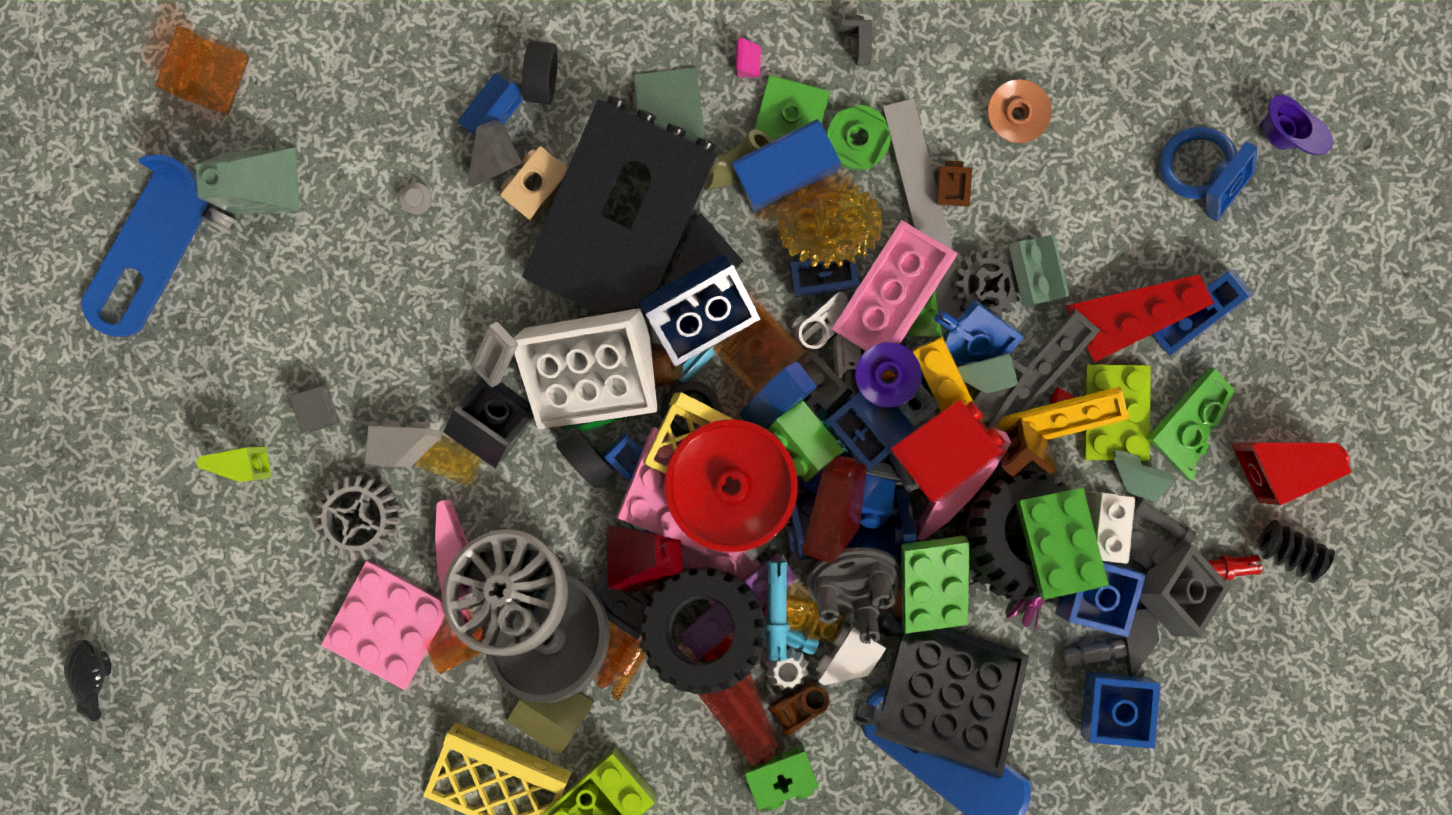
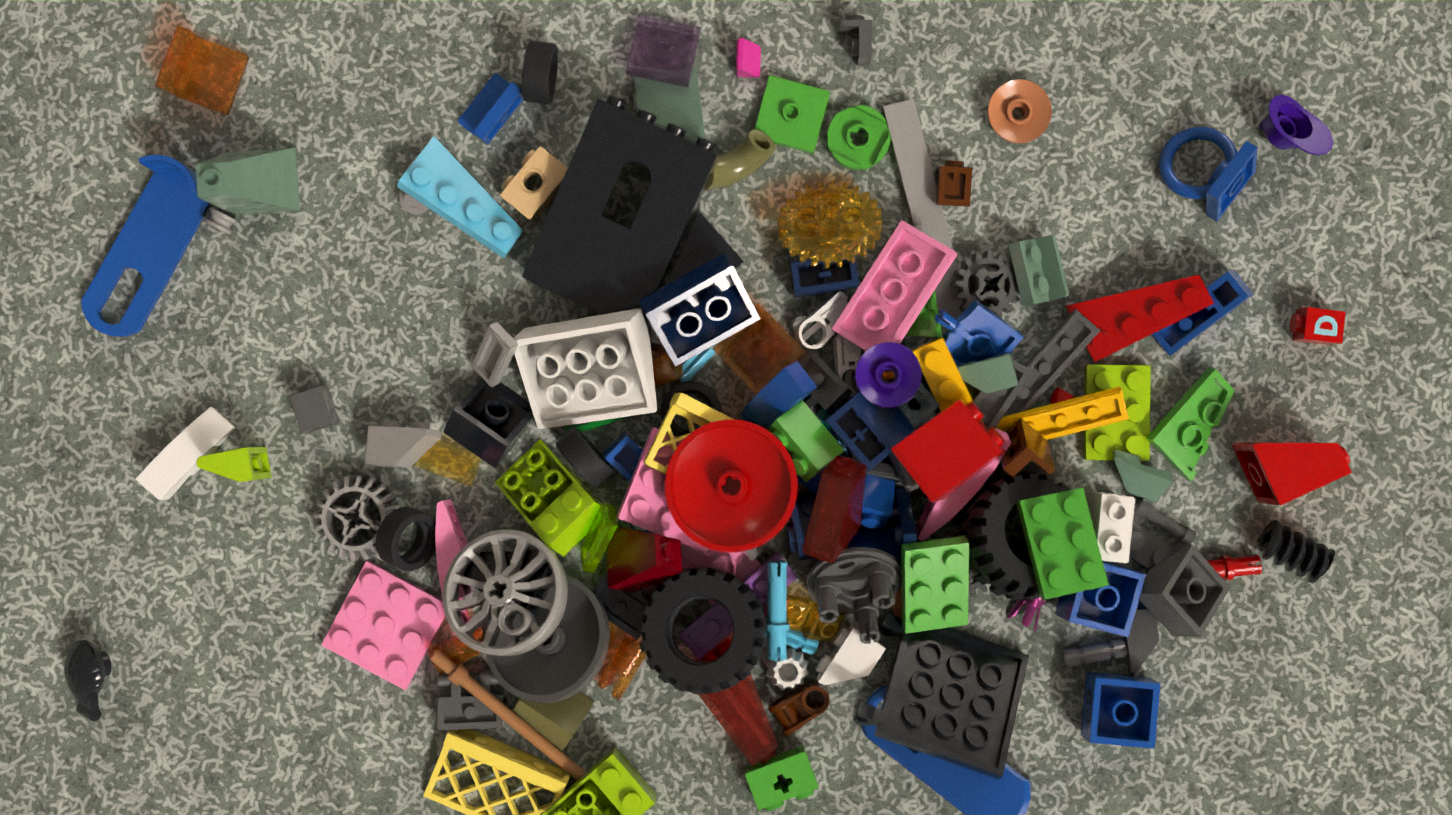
(179, 457): none -> white slope
(389, 536): none -> black tyre
(455, 195): none -> medium azure wing
(460, 676): none -> medium nougat bar
(466, 710): none -> dark grey plate
(491, 153): flat silver slope -> none
(550, 497): none -> lime slope
(598, 537): none -> clear neon green tile
(663, 51): none -> clear purple plate
(786, 166): blue slope -> none
(1318, 326): none -> red brick

